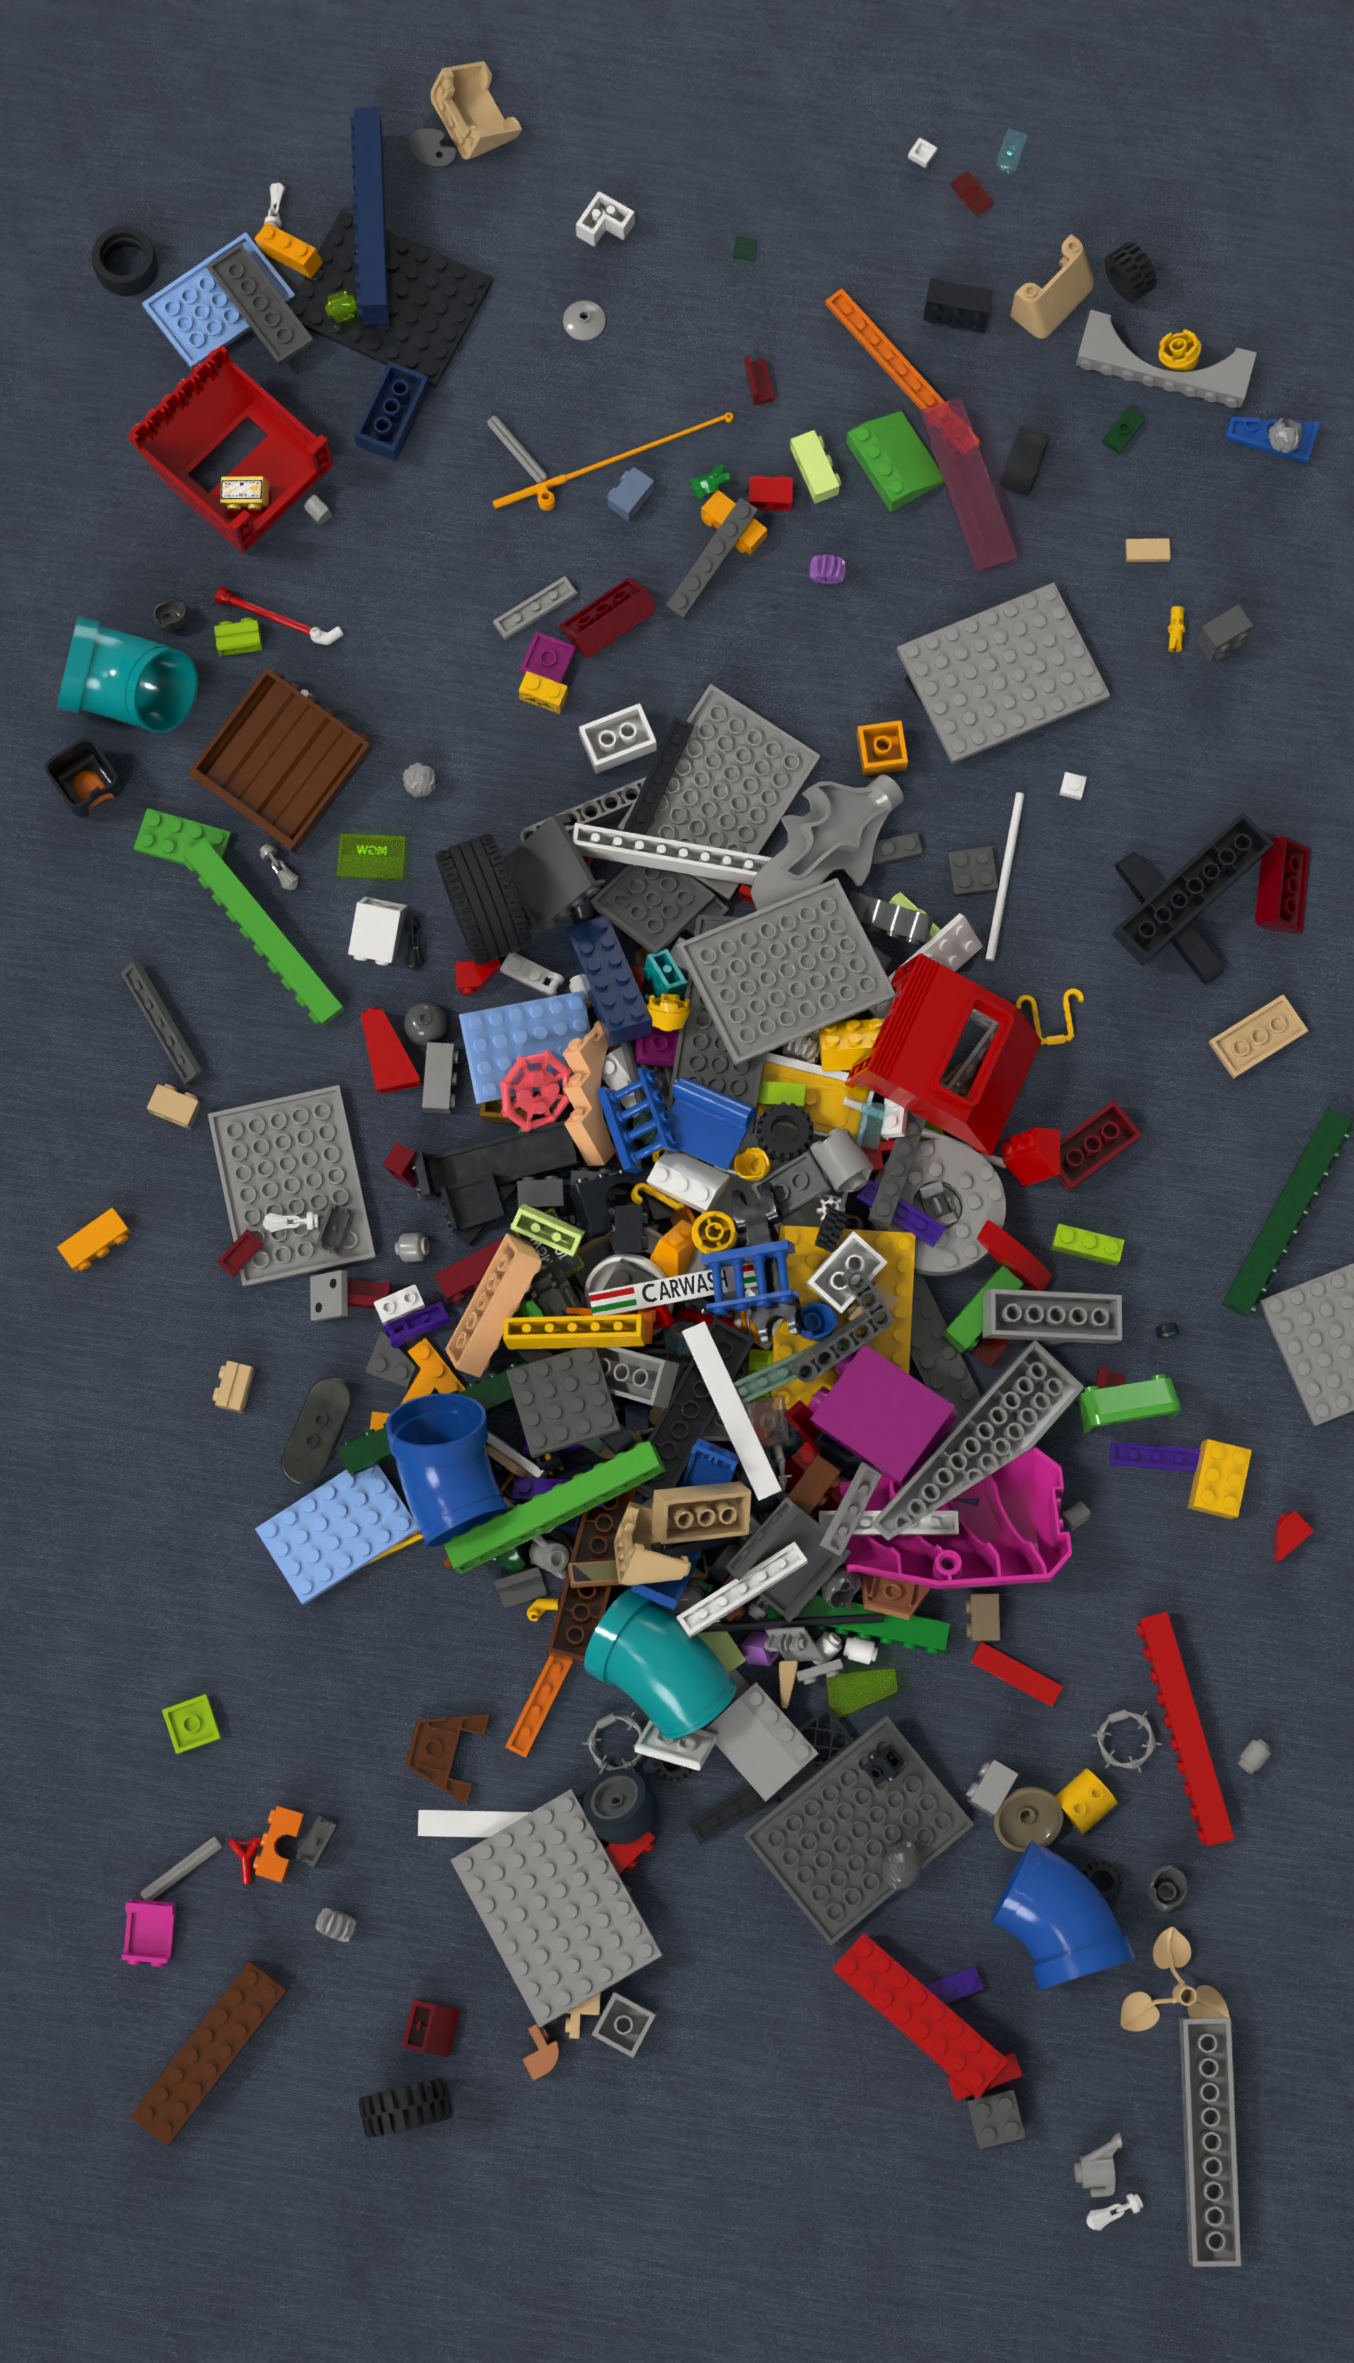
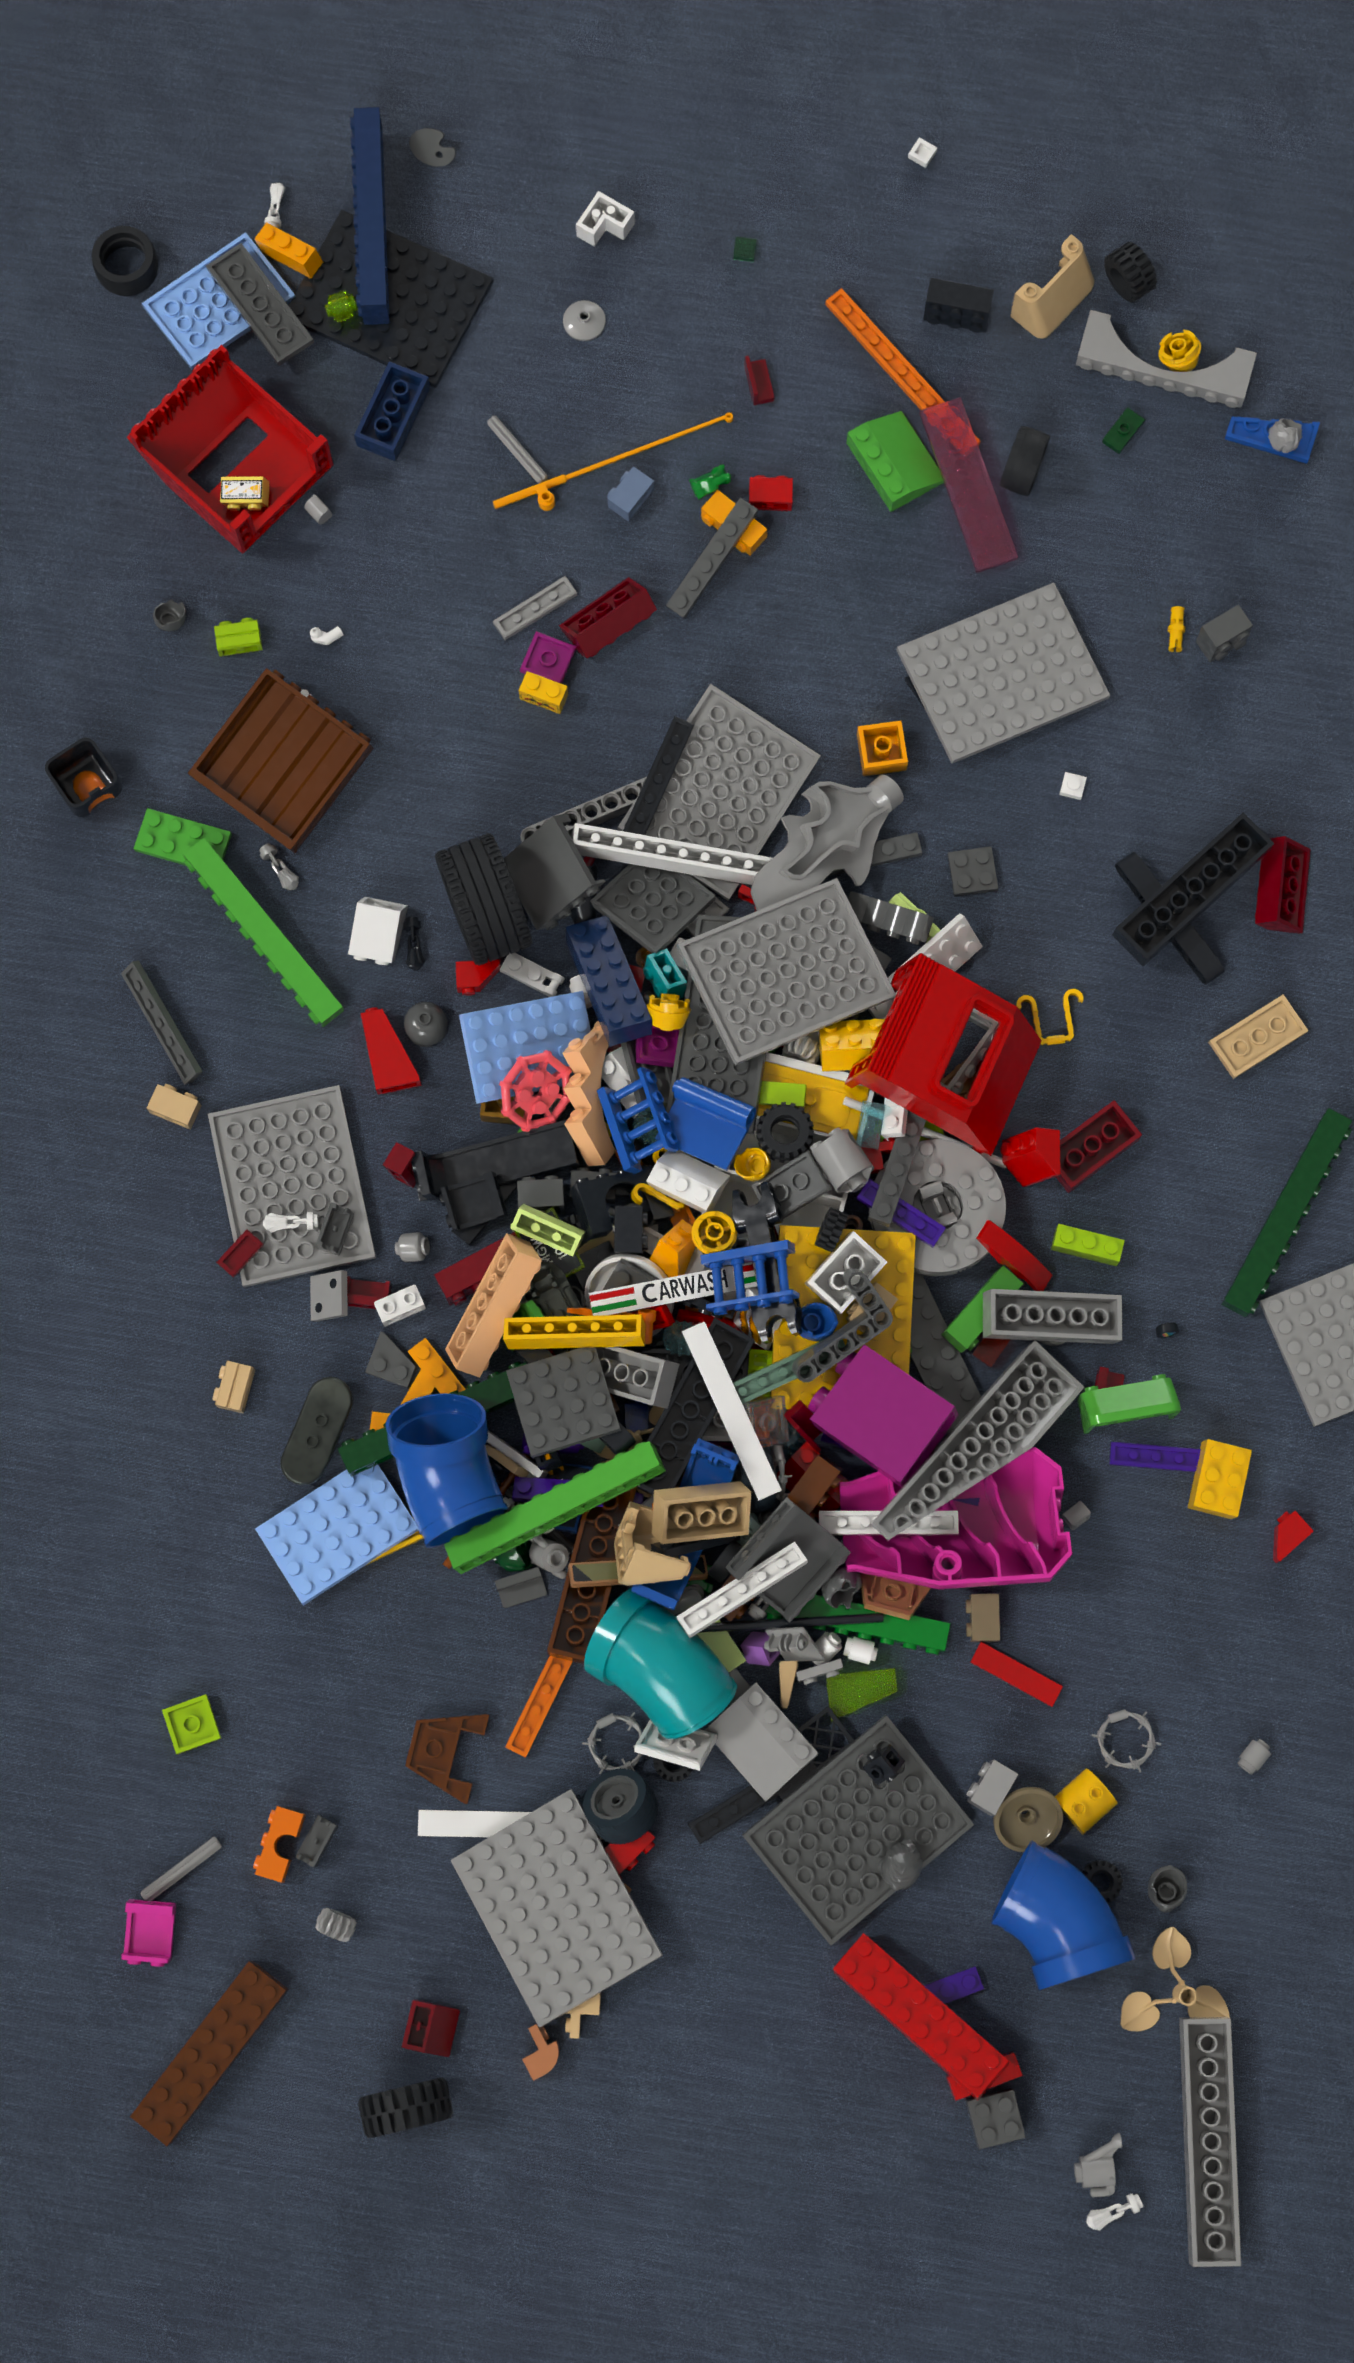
(94, 1240): light orange brick -> none
(127, 678): teal cylinder -> none
(224, 597): red piece -> none
(245, 1857): red piece -> none
(371, 857): clear neon green tile -> none
(416, 1324): dark purple plate -> none
(419, 780): light grey piece -> none
(439, 1078): light grey brick -> none
(470, 111): tan windscreen -> none
(540, 1606): yellow arm -> none
(617, 738): white brick -> none
(623, 2024): light grey brick -> none
(815, 466): yellowish green brick -> none
(827, 569): medium lavender gear -> none
(830, 1203): white gear -> none
(851, 1509): light grey tile -> none
(972, 193): clear red plate -> none
(1004, 879): white piece -> none
(1011, 151): clear light blue plate -> none
(1147, 550): tan tile -> none
(1185, 1729): red brick -> none

